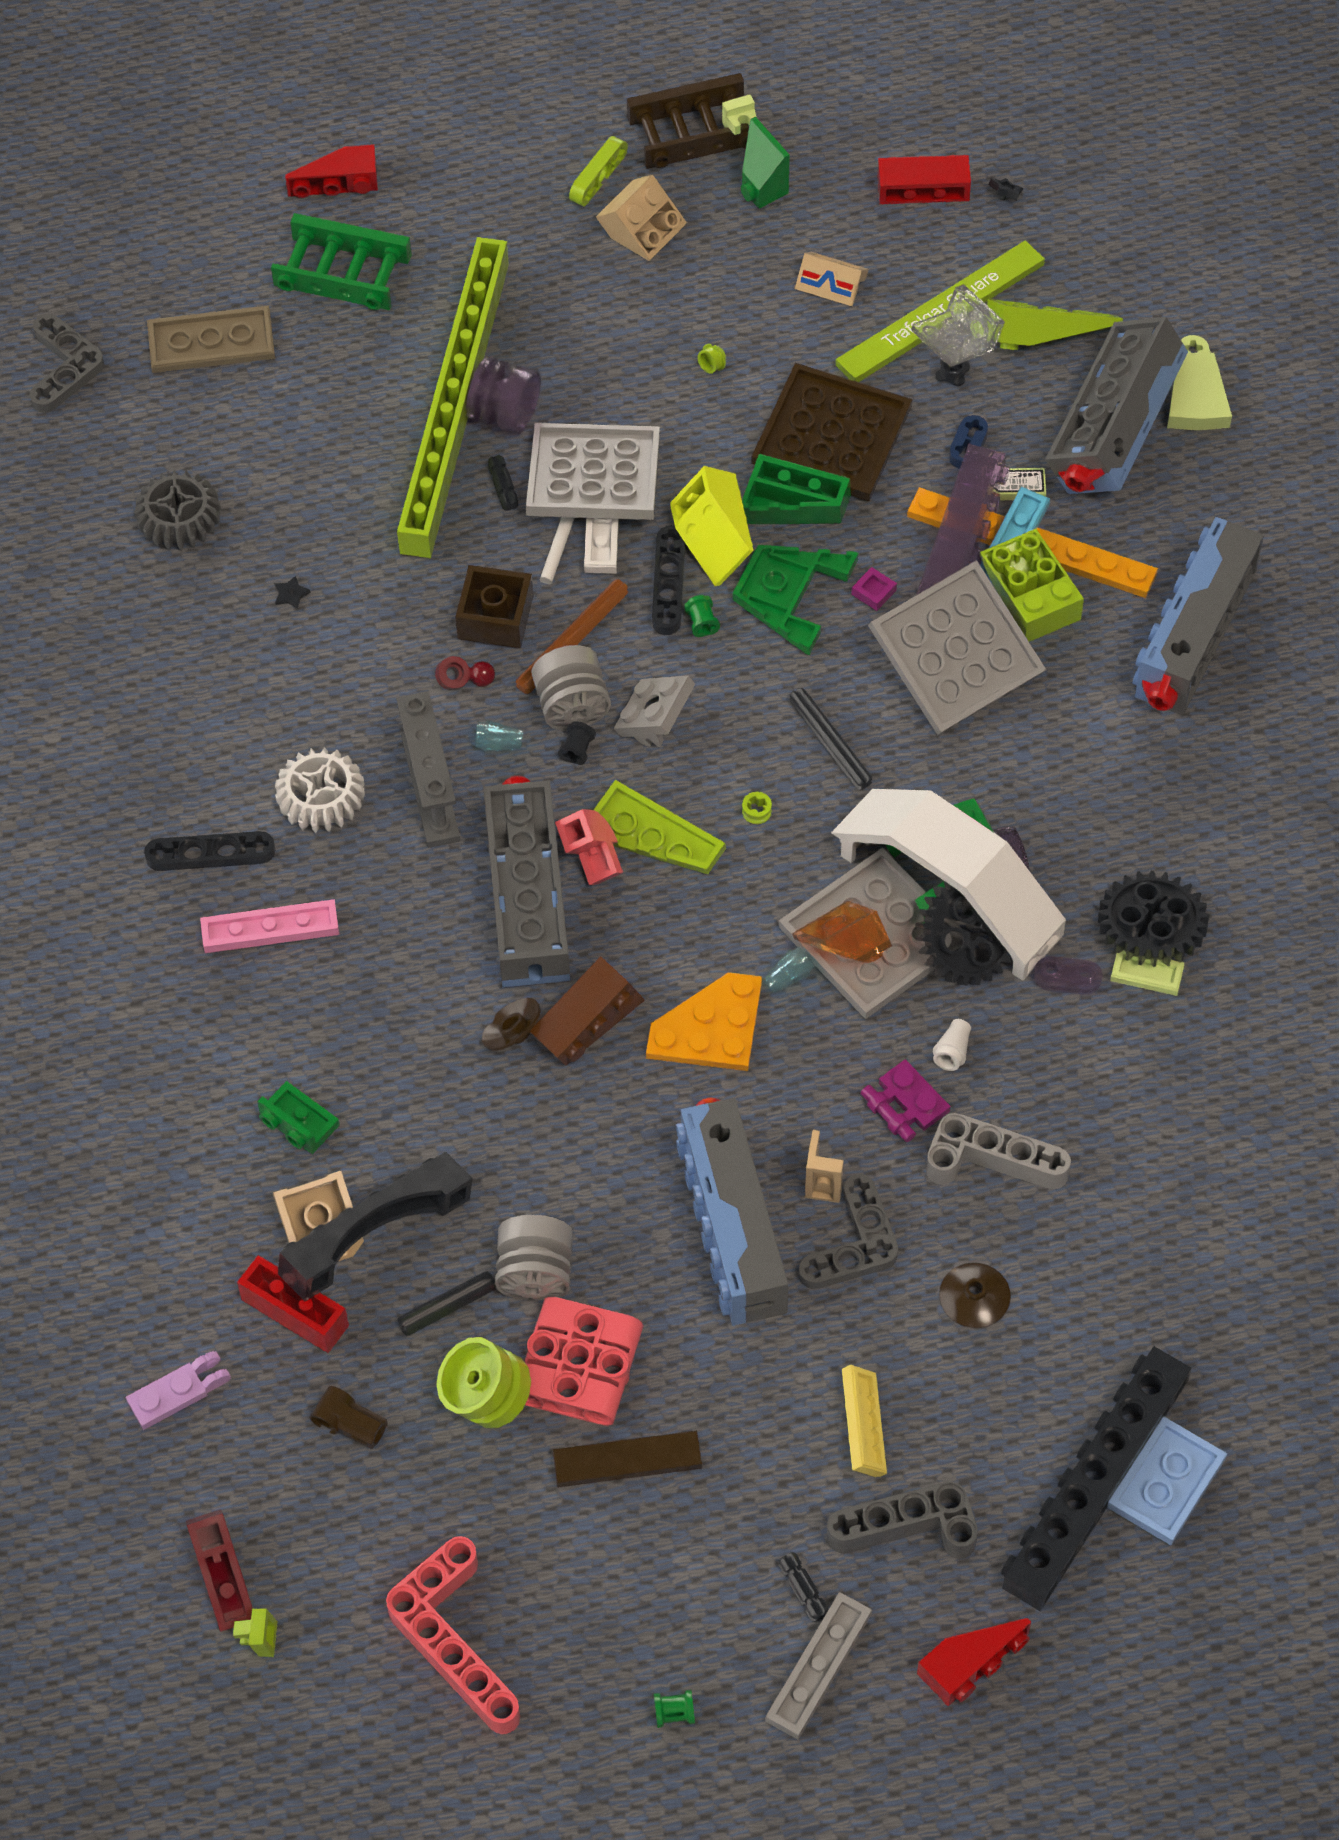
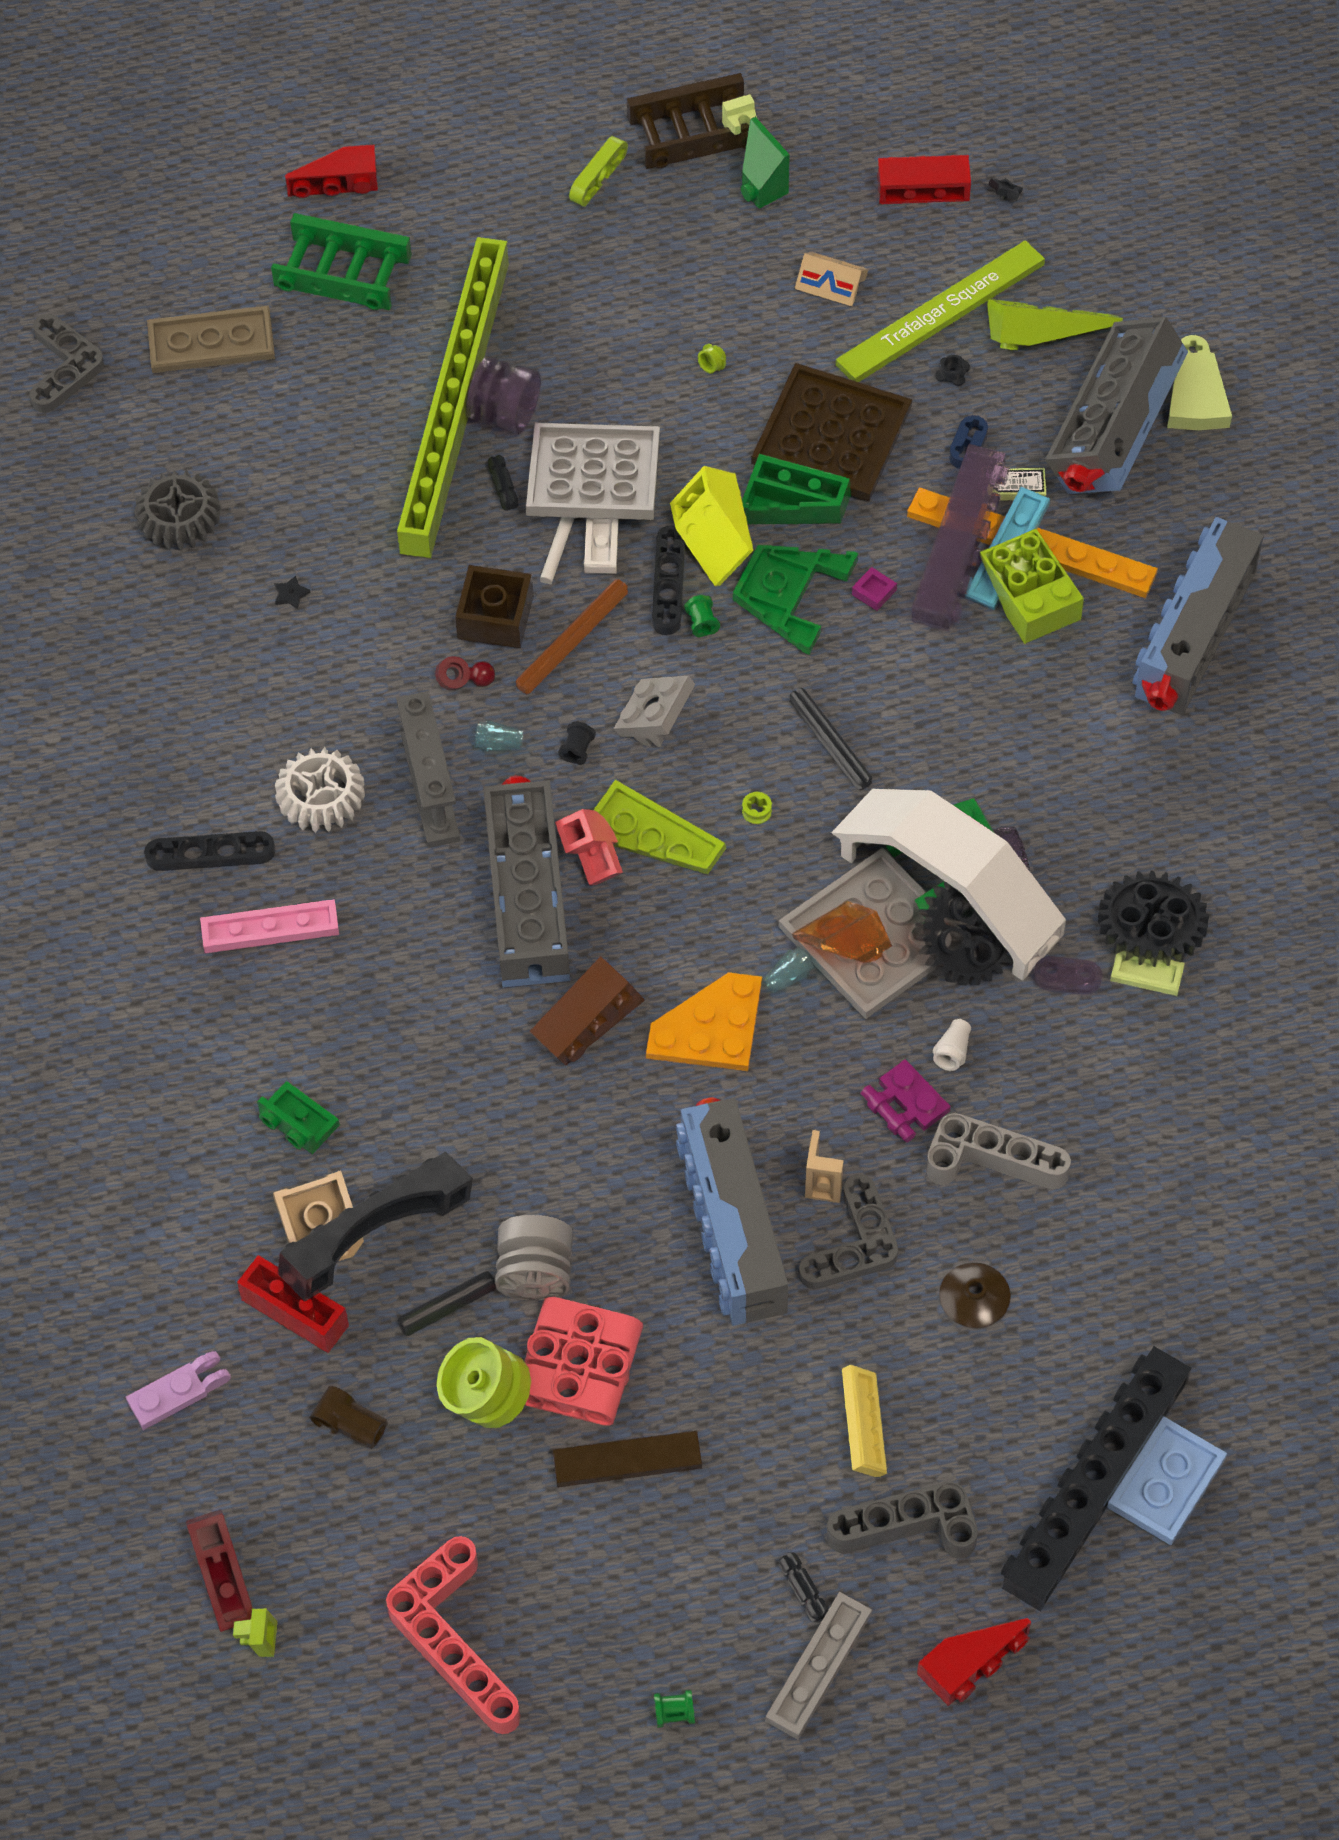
(511, 1024): dark brown dish -> none
(570, 686): light grey wheel -> none
(642, 217): tan slope -> none
(957, 647): light grey plate -> none
(961, 331): clear bracket -> none

